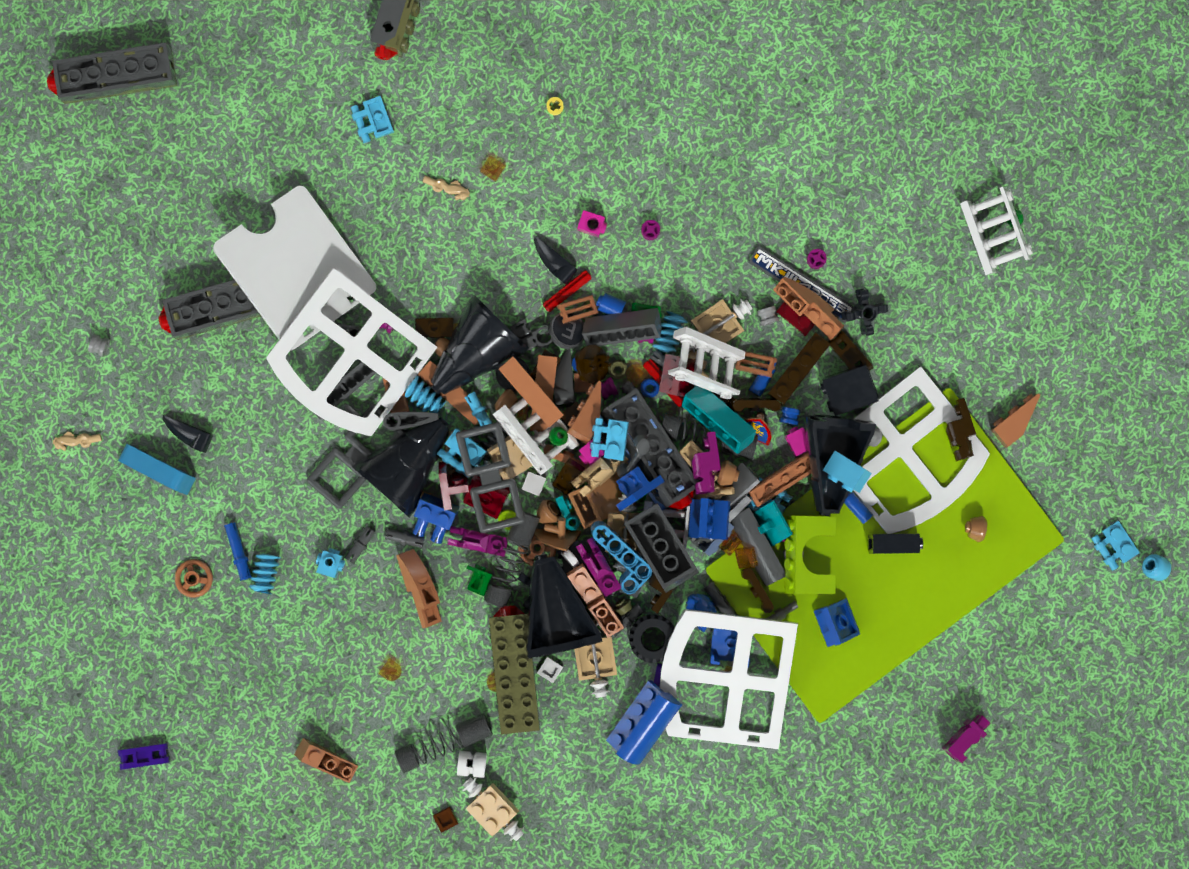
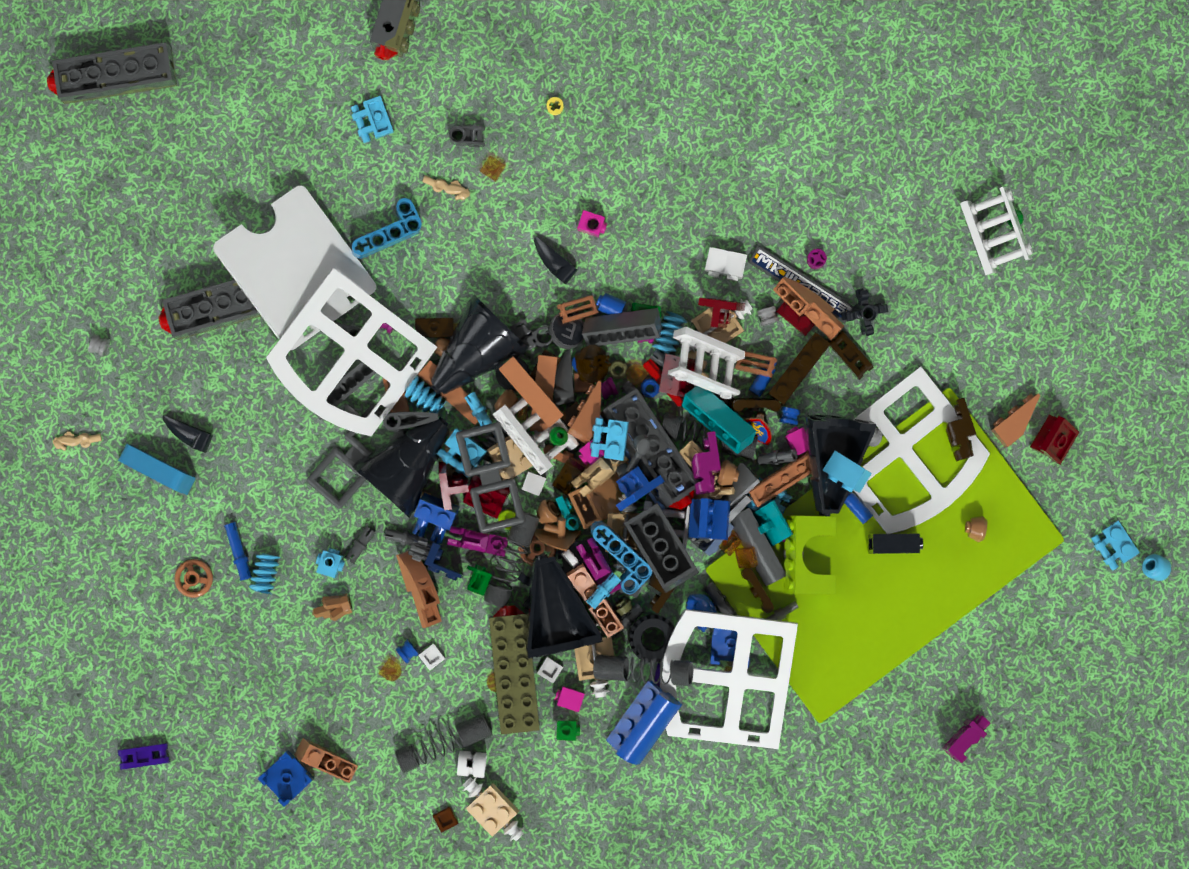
(286, 778): none -> blue panel
(333, 607): none -> medium nougat rock
(384, 233): none -> dark azure beam
(407, 651): none -> blue wheel
(419, 549): none -> dark grey gear
(431, 656): none -> white tile
(436, 554): none -> dark blue bracket
(469, 136): none -> dark grey piece
(567, 291): red axle -> none
(567, 730): none -> green bracket
(569, 698): none -> dark pink brick
(603, 590): none -> medium azure pin
(617, 669): none -> dark grey piece
(650, 226): magenta wheel -> none
(721, 308): none -> dark red bracket
(725, 263): none -> white brick
(777, 457): none -> dark grey pin
(837, 623): blue bracket -> none
(849, 389): black brick -> none
(1055, 438): none -> dark red bracket

